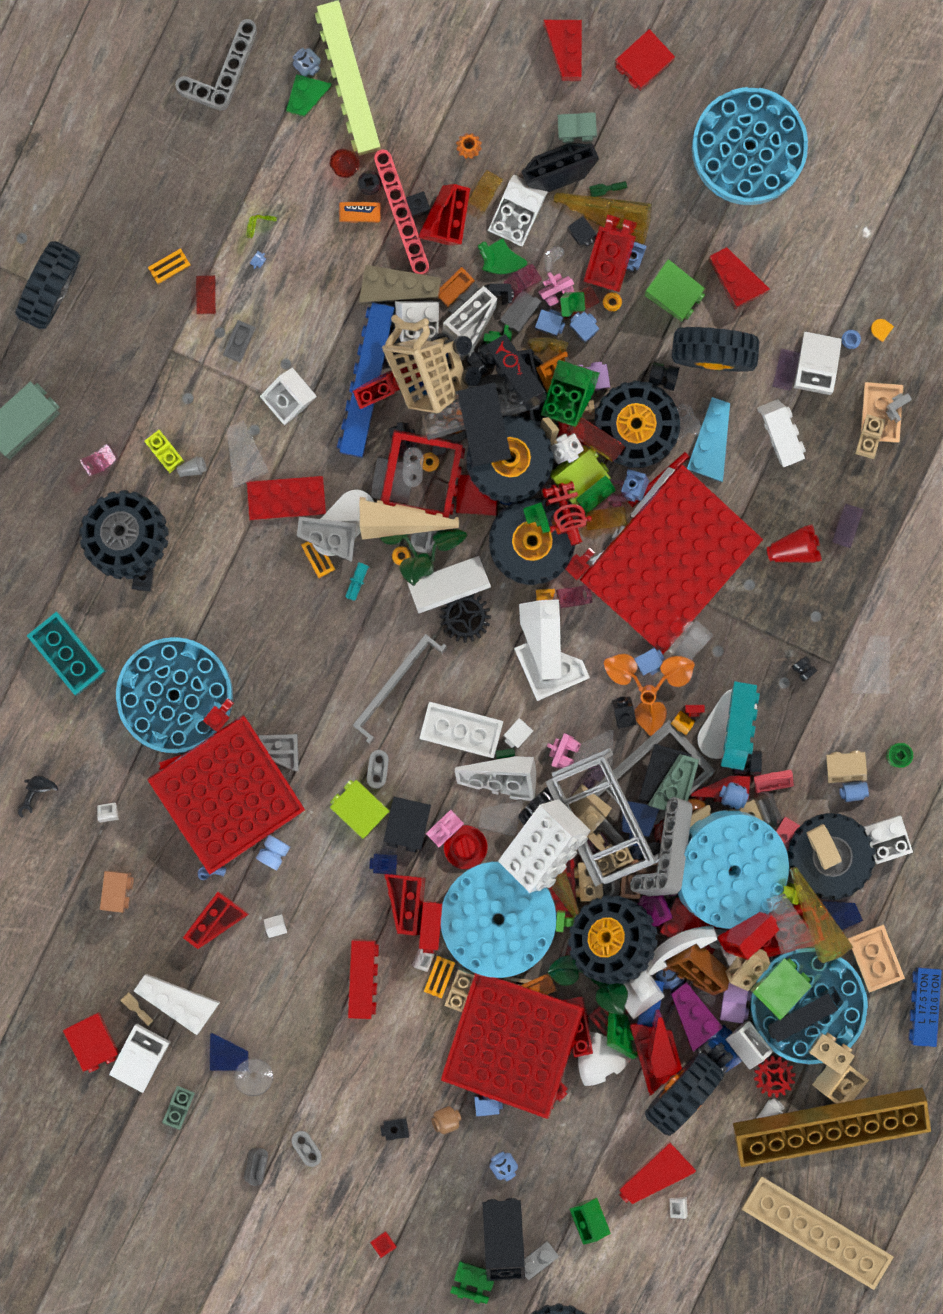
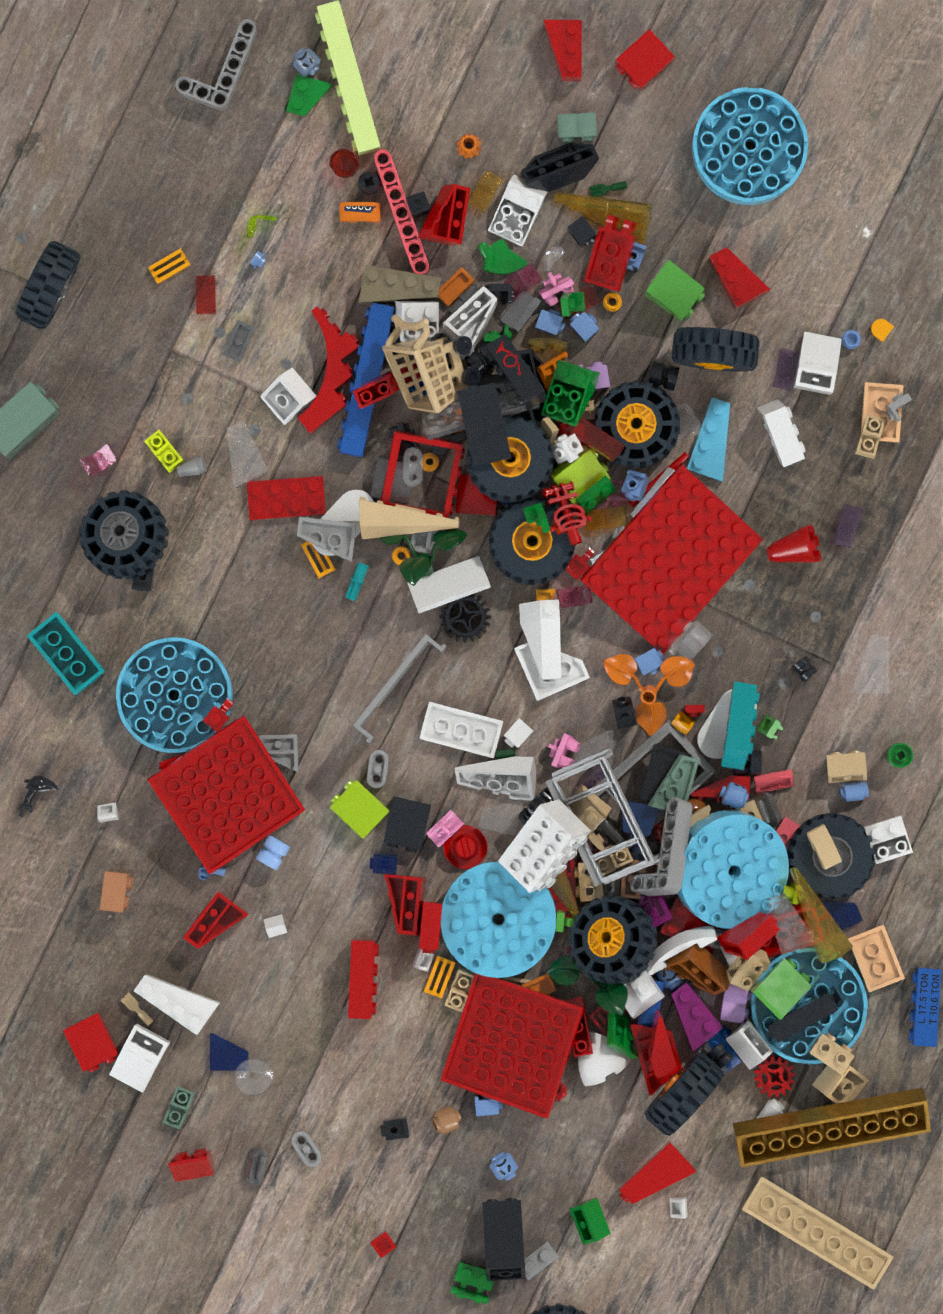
(192, 1165): none -> red slope
(338, 347): none -> red arch
(769, 727): none -> bright green tile

